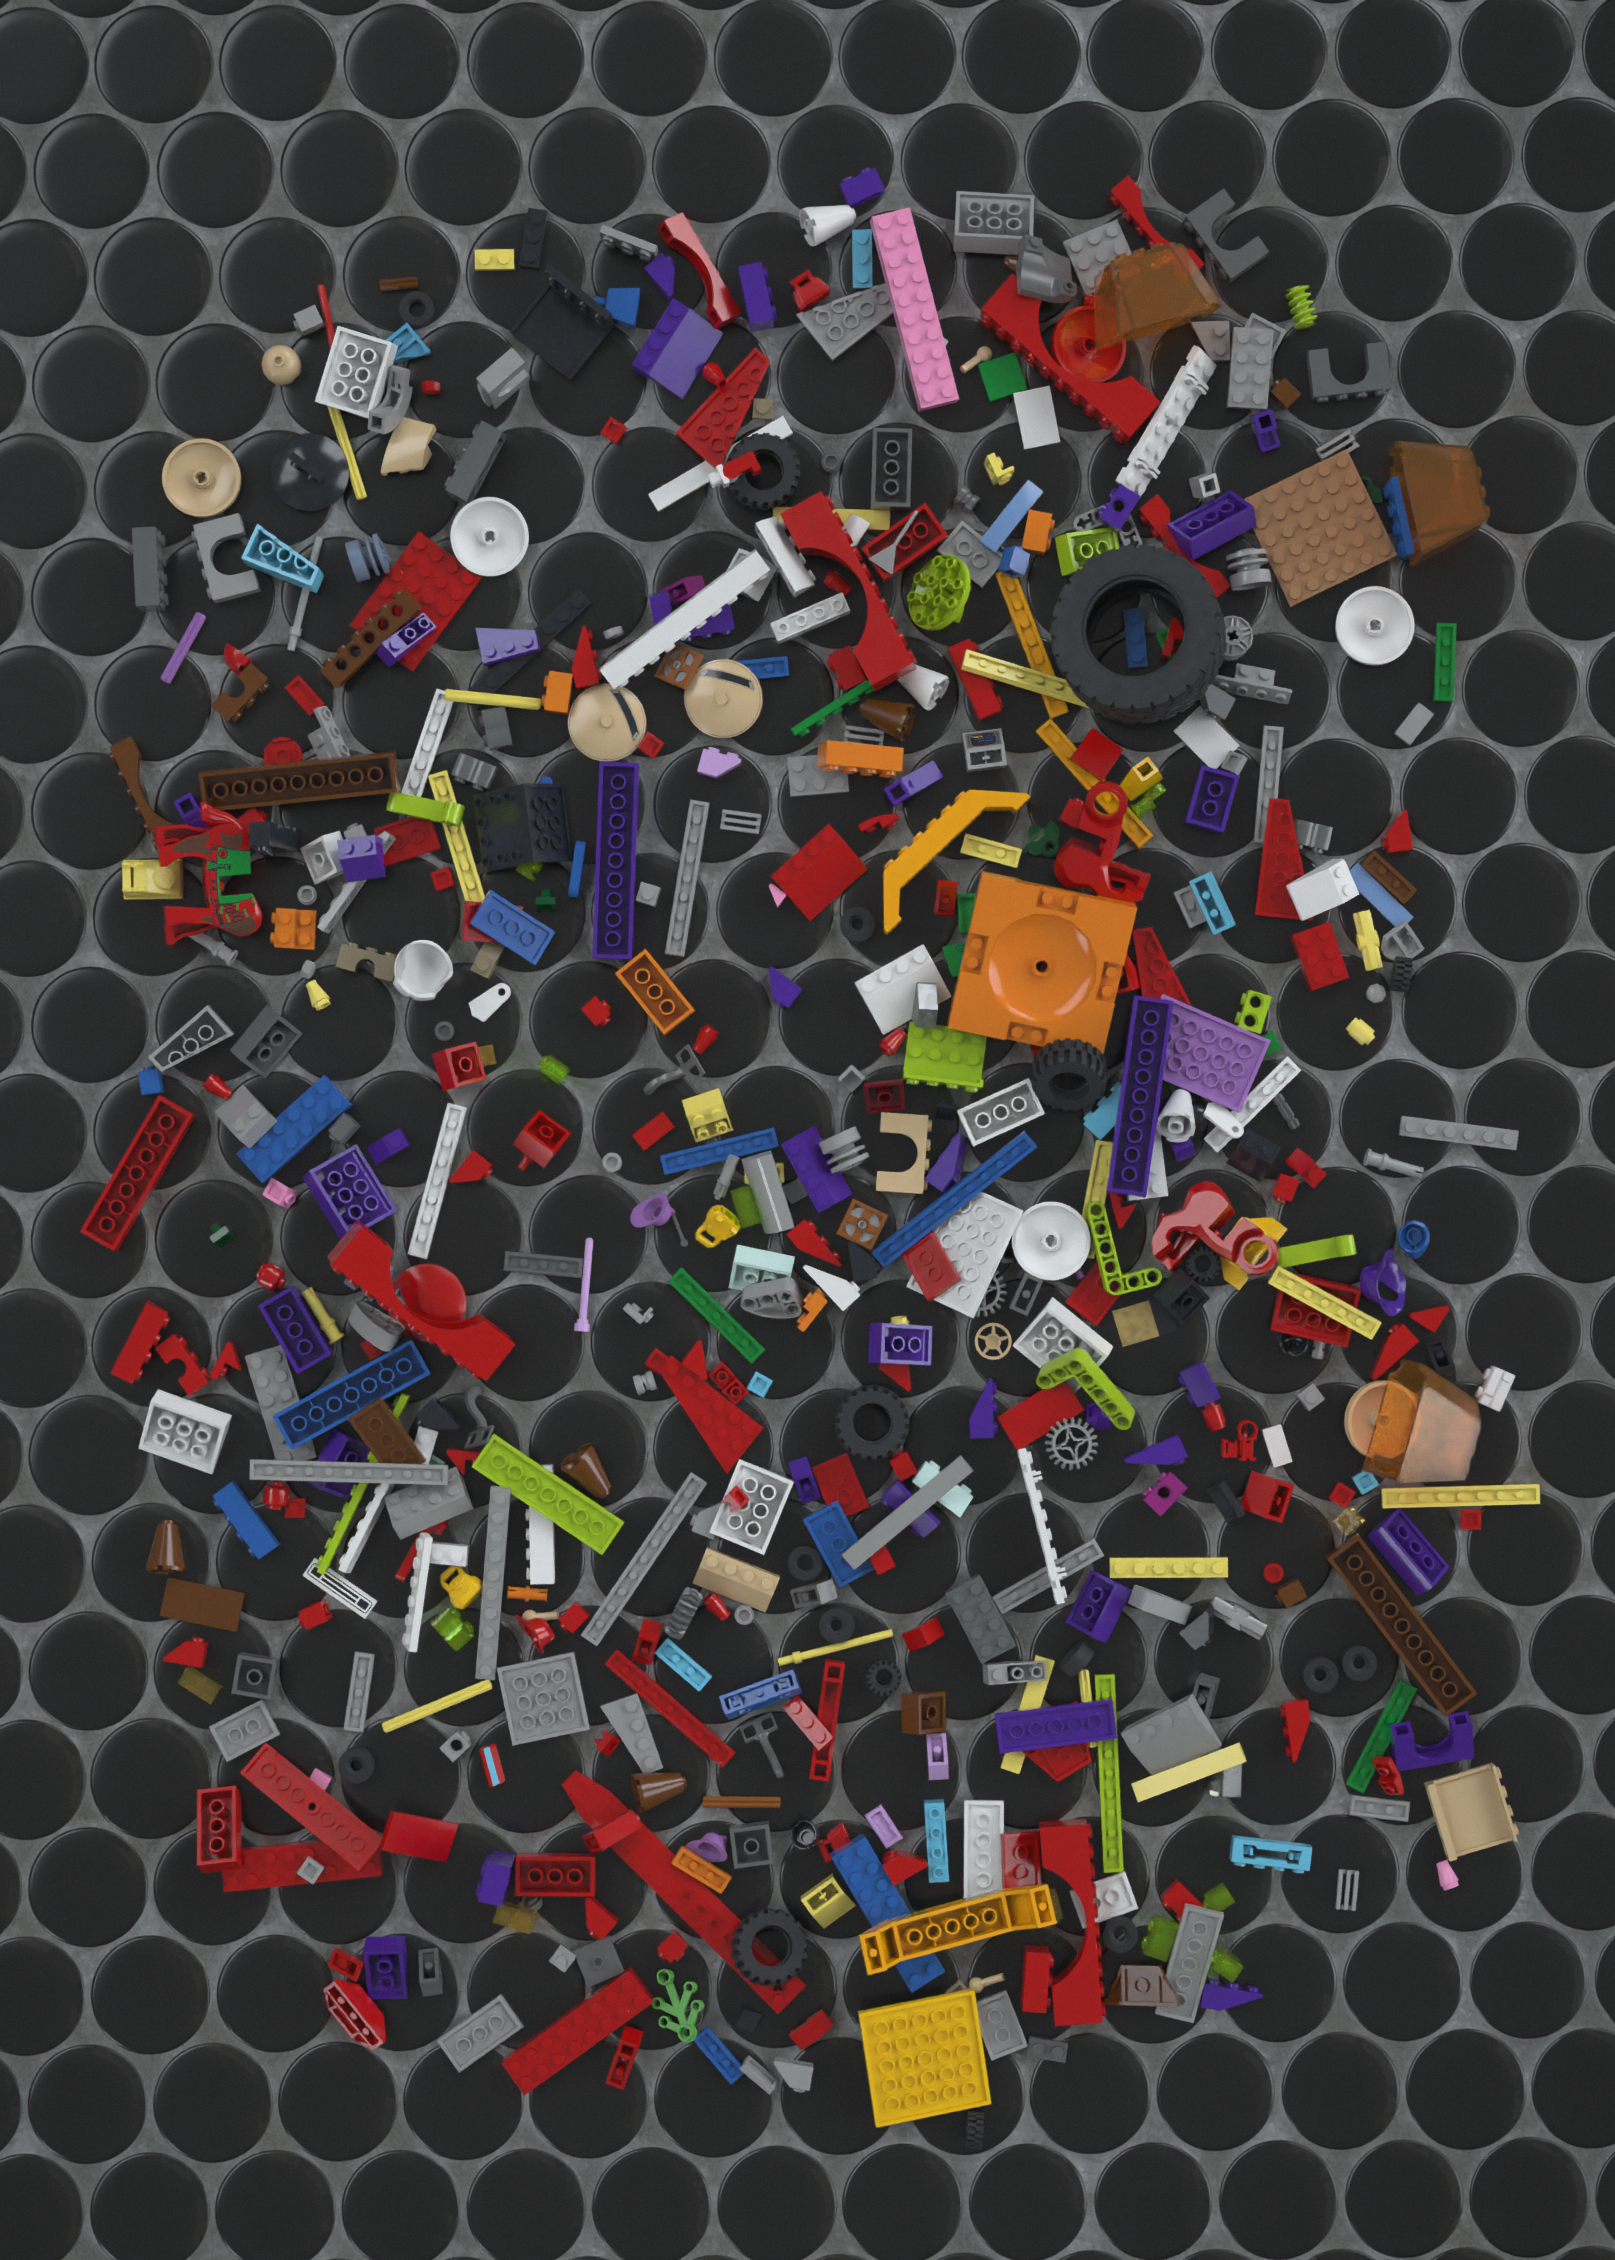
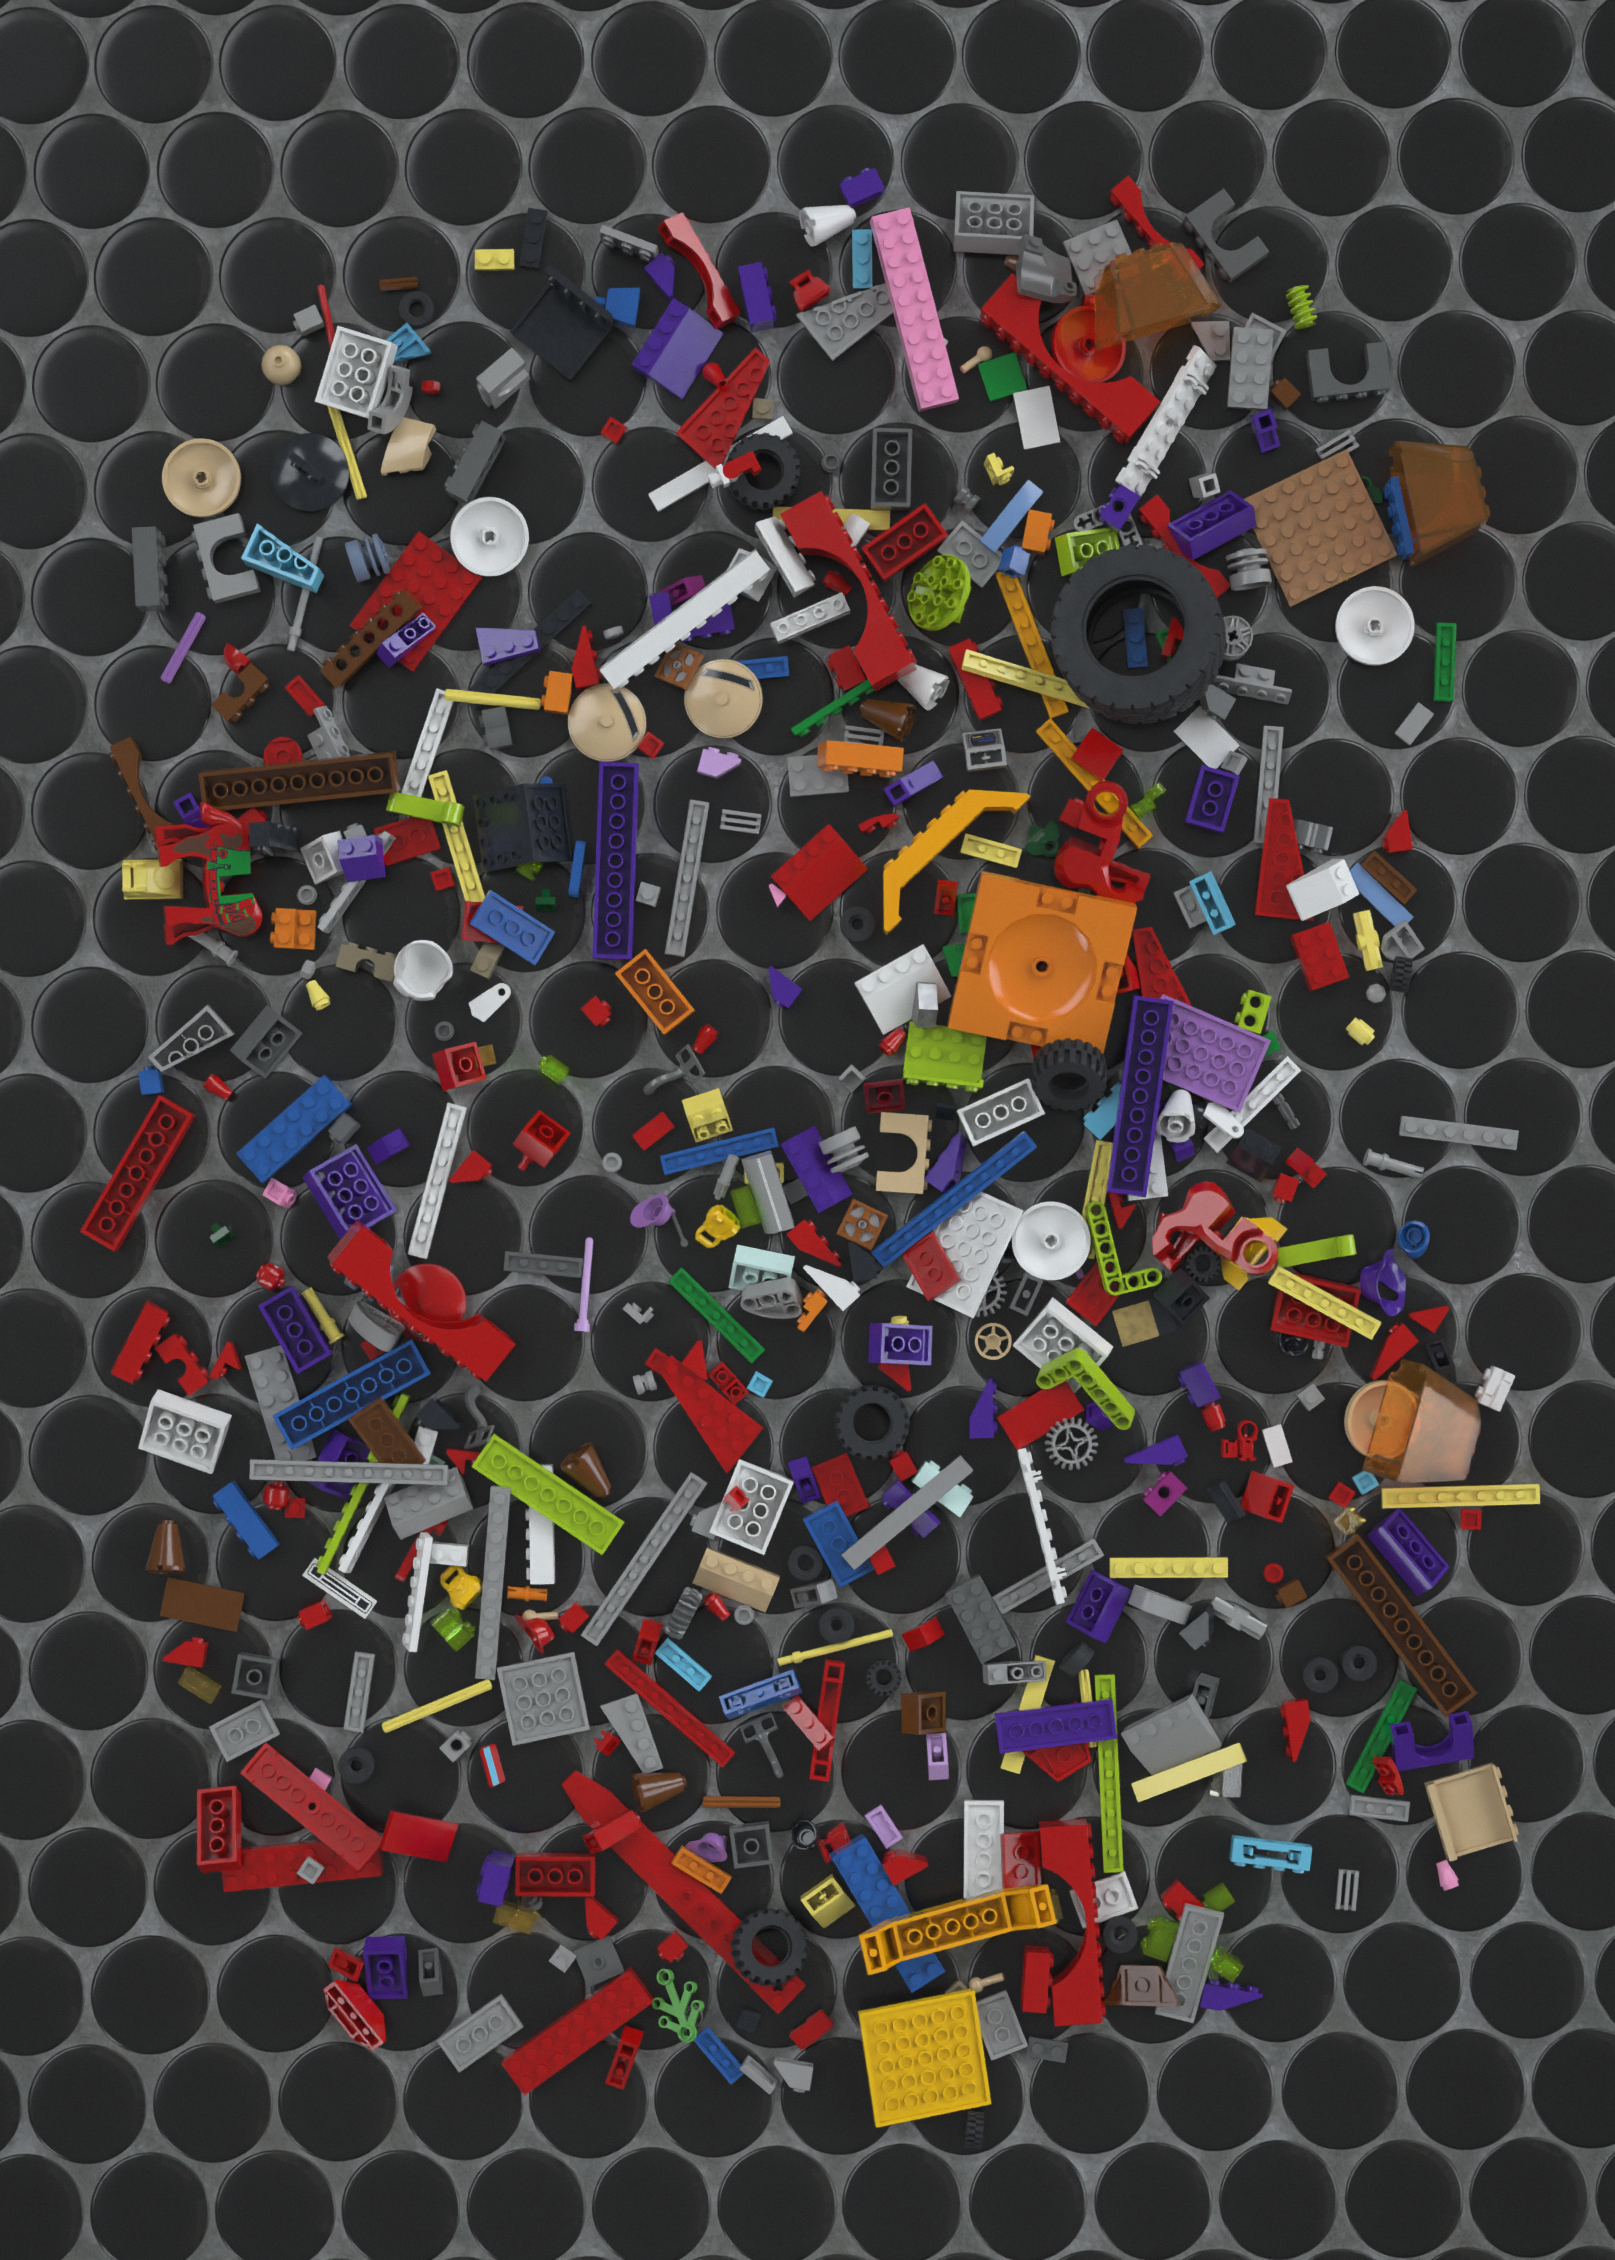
(245, 1116): light grey slope -> none
(473, 771): dark grey brick -> none
(886, 557): light grey piece -> none
(936, 1840): medium azure brick -> none
(1141, 778): yellow slope -> none

